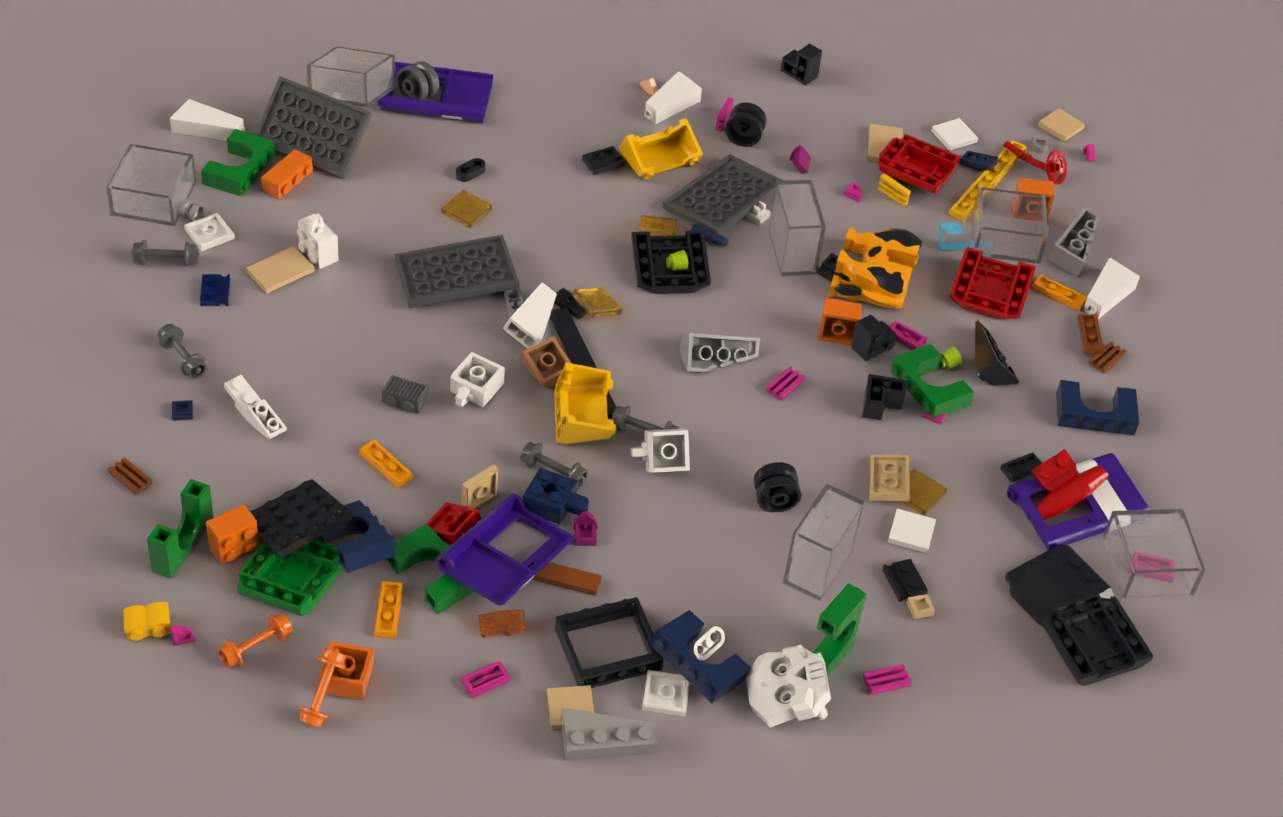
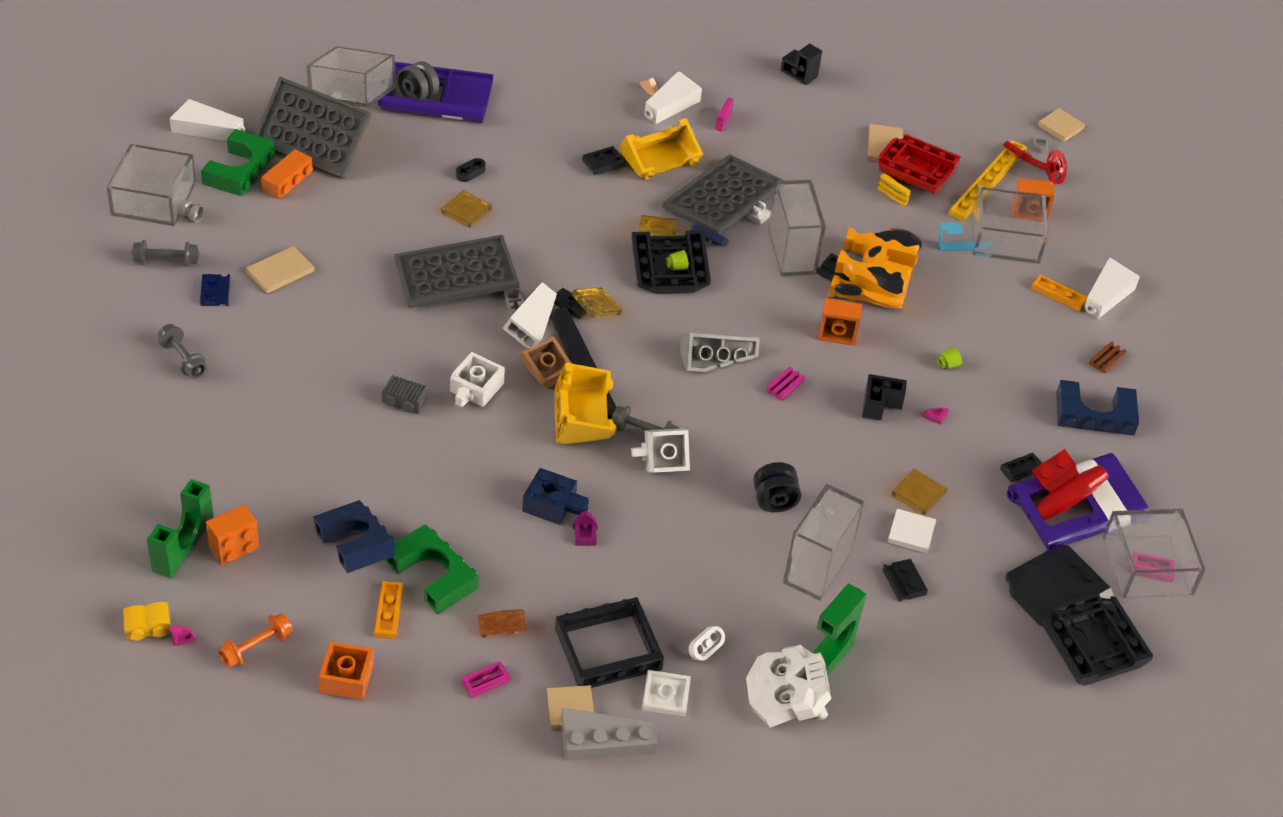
(133, 477): dark orange tile -> none
(182, 410): dark blue tile -> none
(209, 231): white tile -> none
(254, 409): white slope -> none
(293, 581): green wedge -> none
(298, 518): black plate -> none
(312, 715): orange piece -> none
(317, 241): white hinge -> none
(386, 463): light orange tile -> none
(453, 521): red plate -> none
(480, 488): tan tile -> none
(490, 571): dark purple piece -> none
(533, 453): dark grey piece -> none
(569, 578): dark orange tile -> none
(708, 679): dark blue arch -> none
(745, 124): black wheel -> none
(800, 159): magenta tile -> none
(853, 192): dark pink tile -> none
(872, 338): black brick -> none
(886, 676): dark pink tile -> none
(889, 478): tan tile -> none
(905, 336): dark pink tile -> none
(920, 606): tan plate -> none
(933, 399): green arch -> none
(954, 134): white tile -> none
(979, 160): dark blue plate -> none
(990, 360): black wedge -> none
(991, 285): red wedge -> none
(1074, 244): light grey wedge -> none
(1090, 151): dark pink tile -> none
(1090, 334): dark orange tile -> none

